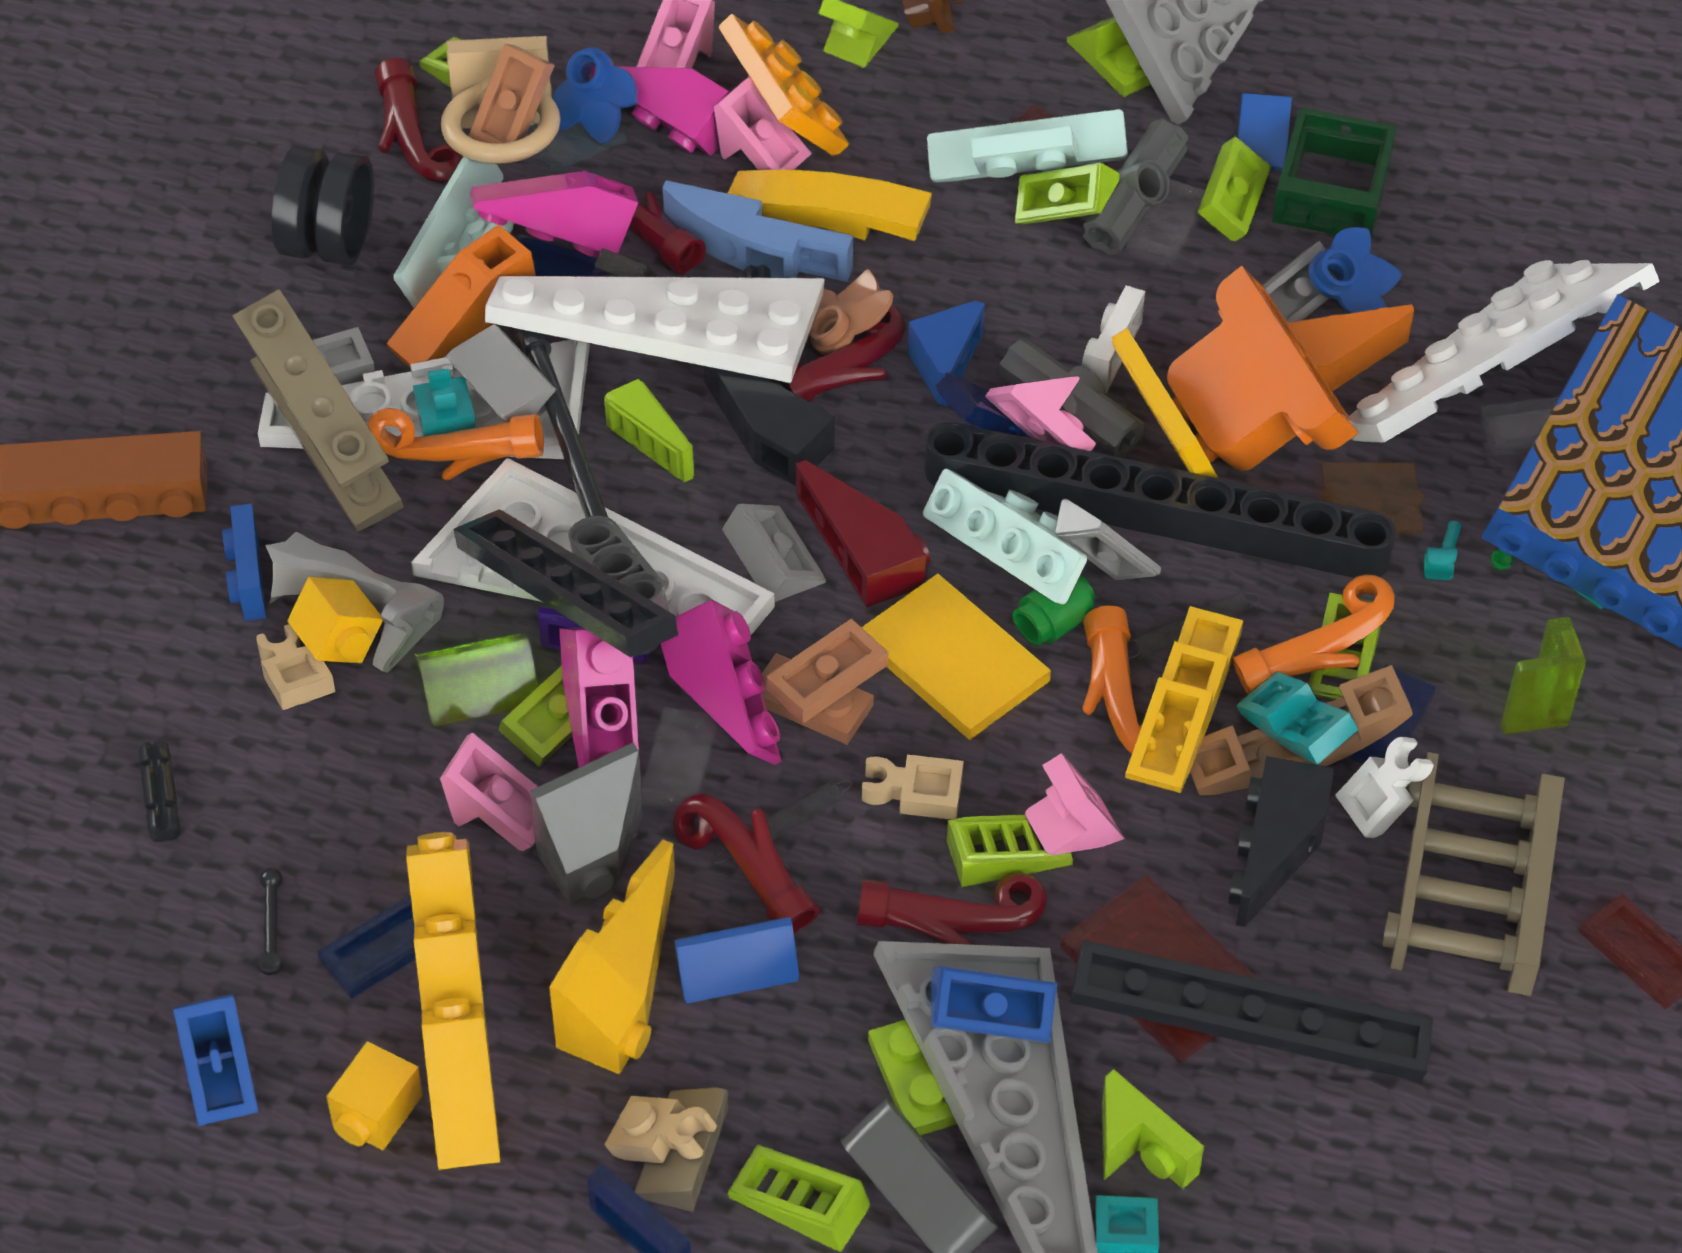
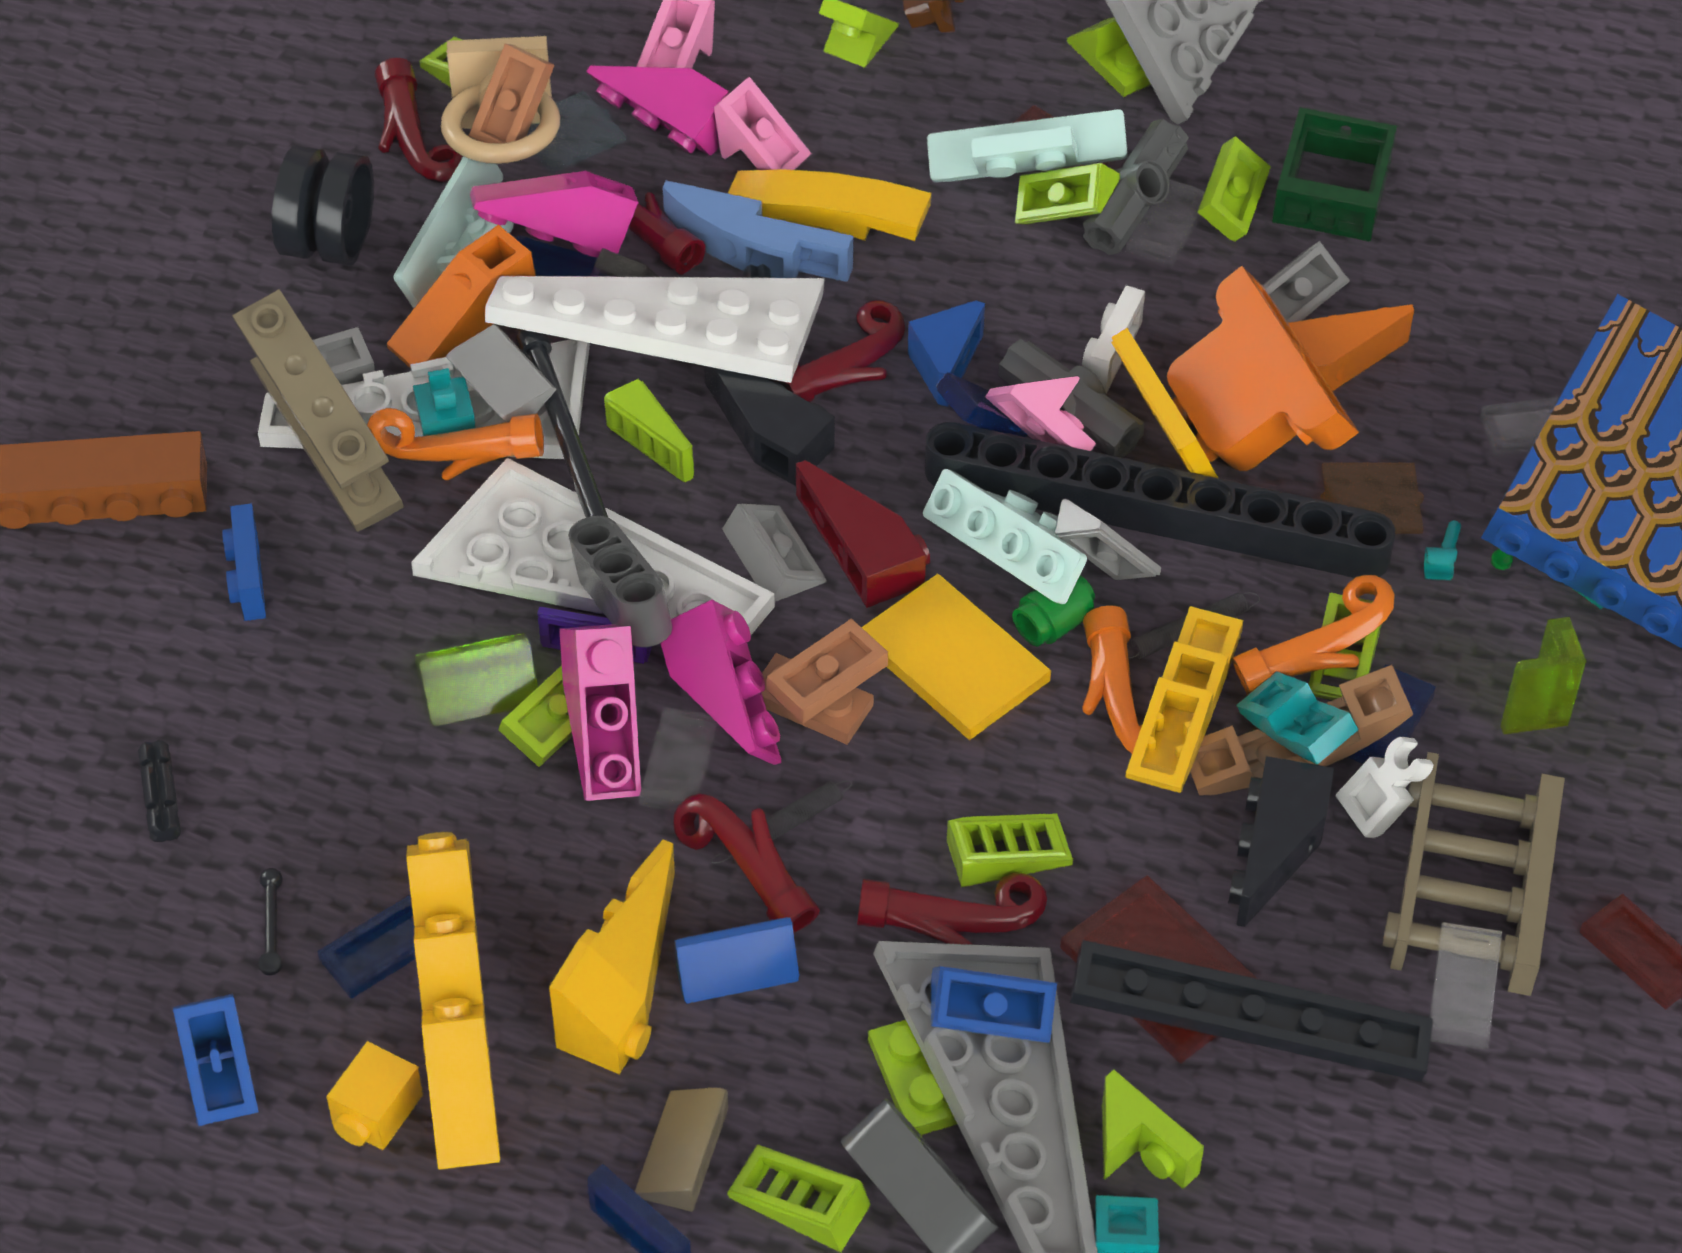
(293, 671): tan plate -> none
(335, 620): yellow brick -> none
(405, 607): light grey animal -> none
(490, 788): bright pink slope -> none
(567, 583): black plate -> none
(589, 823): slope -> none
(597, 100): blue plate -> none
(656, 1125): tan plate -> none
(783, 85): light orange plate -> none
(848, 313): nougat plate -> none
(924, 786): tan plate -> none
(1071, 813): bright pink slope -> none
(1265, 126): blue slope -> none
(1359, 274): blue plate -> none
(1464, 985): none -> clear tile
(1505, 332): white wing -> none

